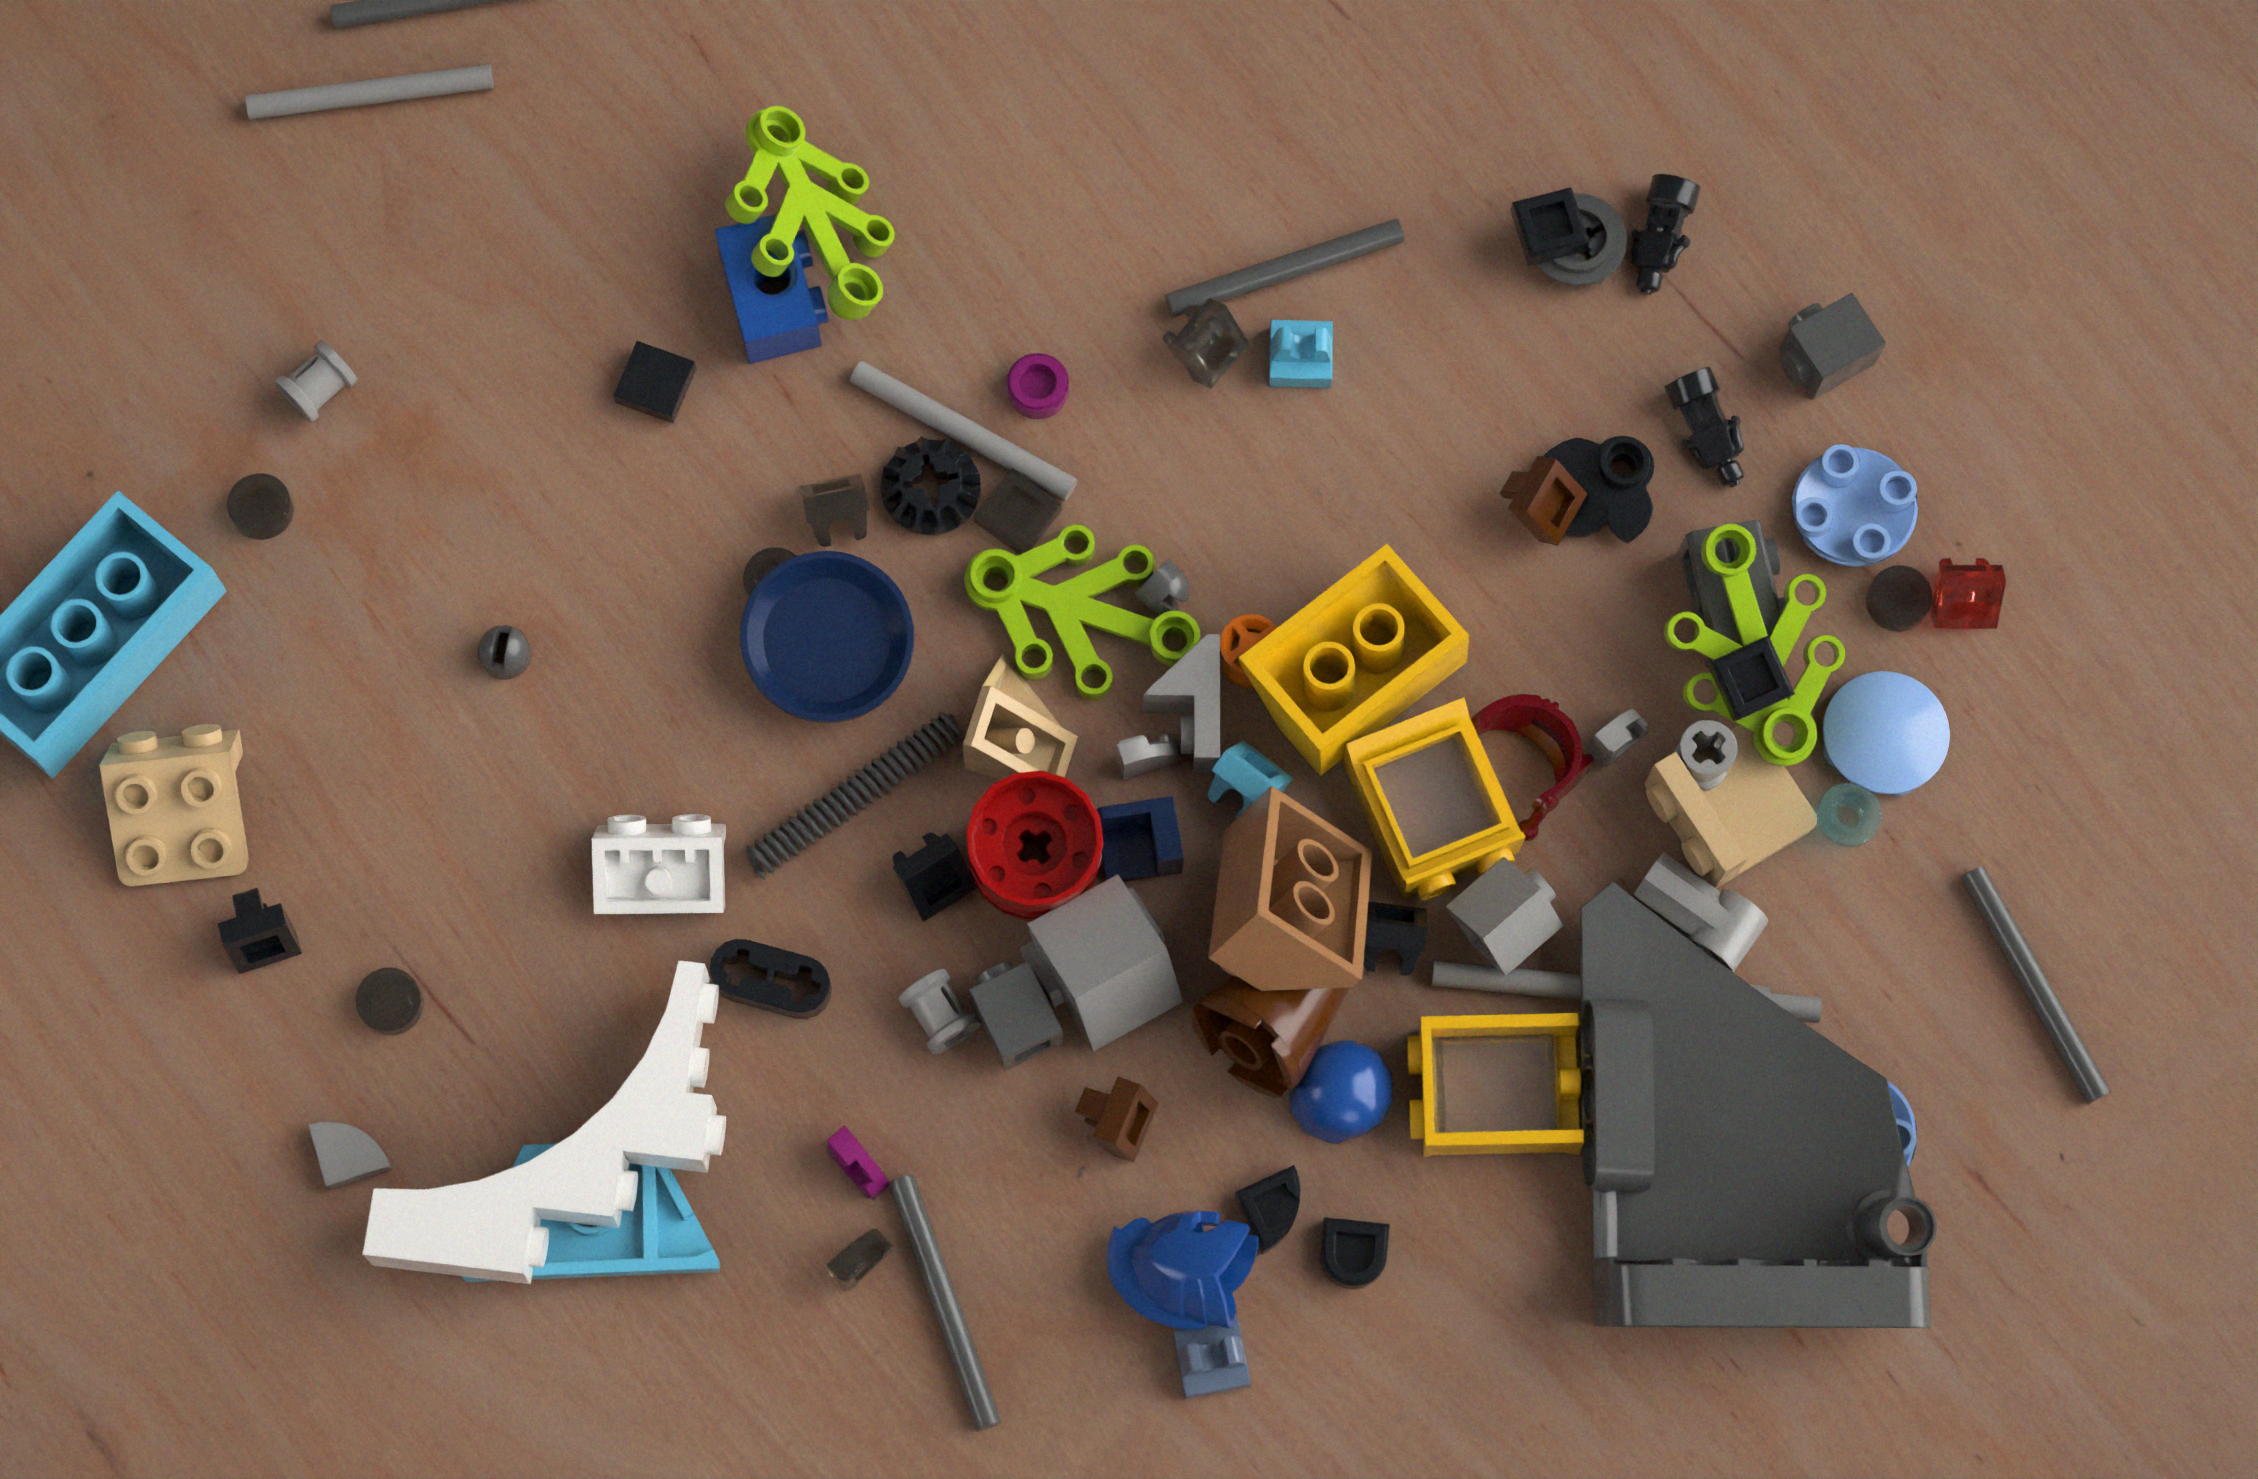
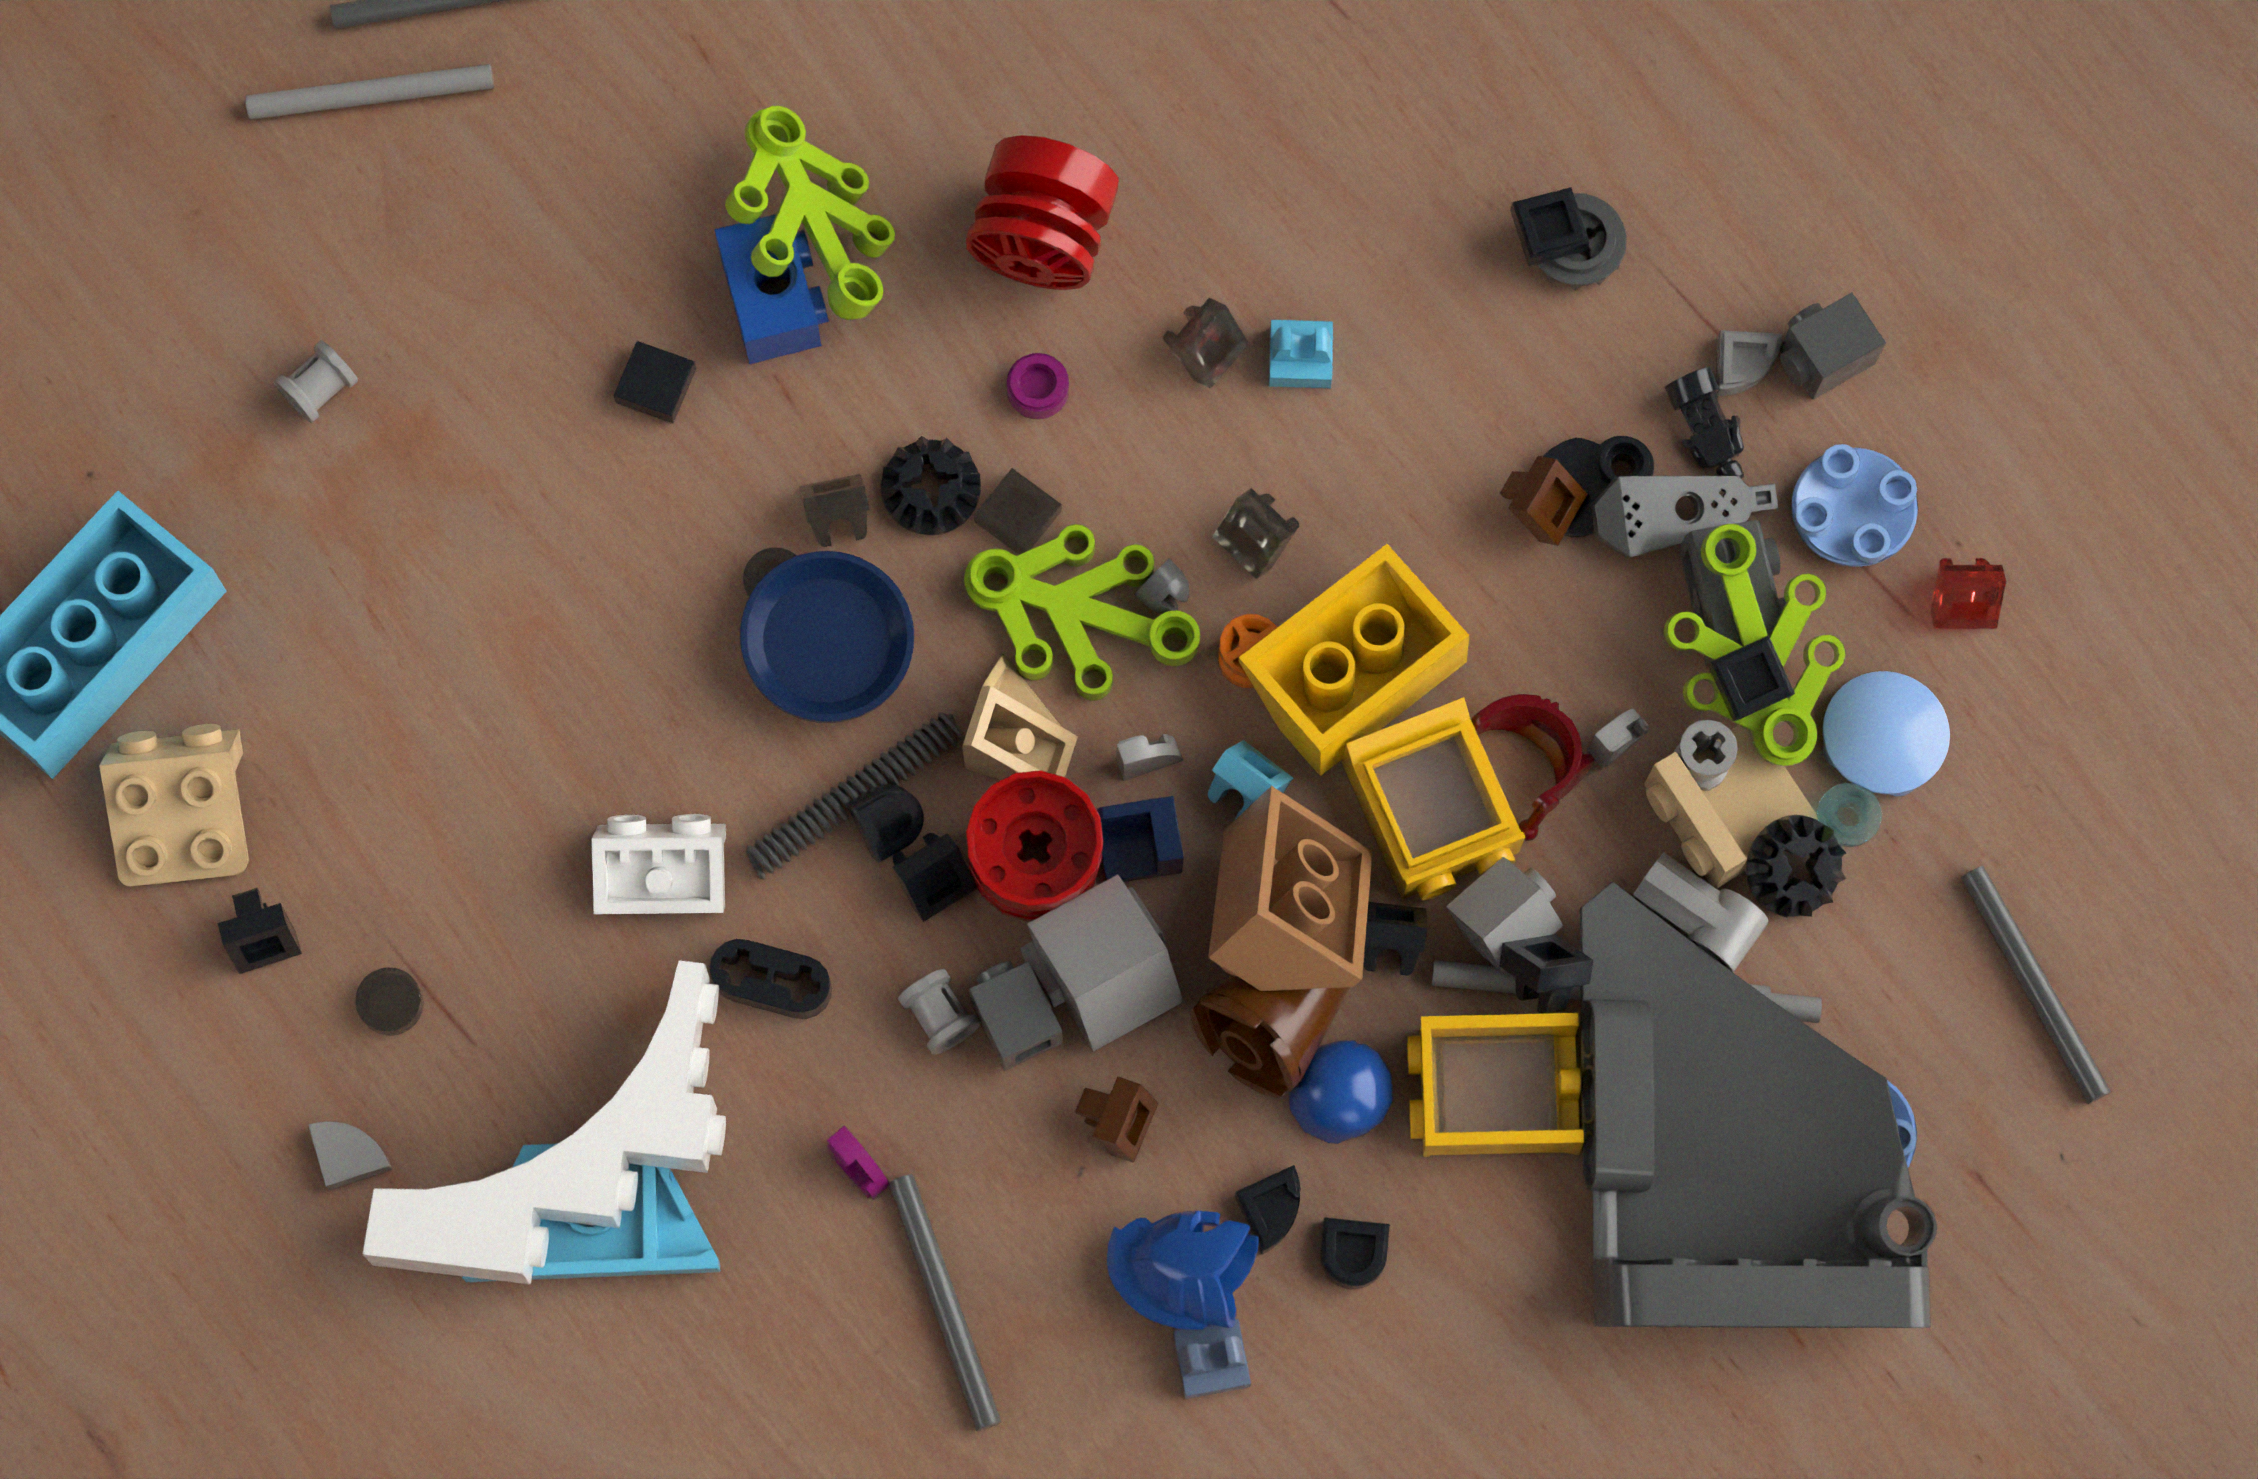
(260, 506): clear smoke tile -> none
(516, 655): dark grey hinge -> none
(859, 1258): clear smoke tile -> none
(887, 819): none -> black tile
(963, 430): light grey bar -> none
(1042, 212): none -> red wheel
(1193, 688): light grey slope -> none
(1255, 532): none -> clear smoke tile
(1286, 267): dark grey bar -> none
(1546, 970): none -> black tile
(1656, 511): none -> piece
(1660, 243): black piece -> none
(1744, 359): none -> light grey tile
(1769, 869): none -> black gear
(1899, 598): clear smoke tile -> none

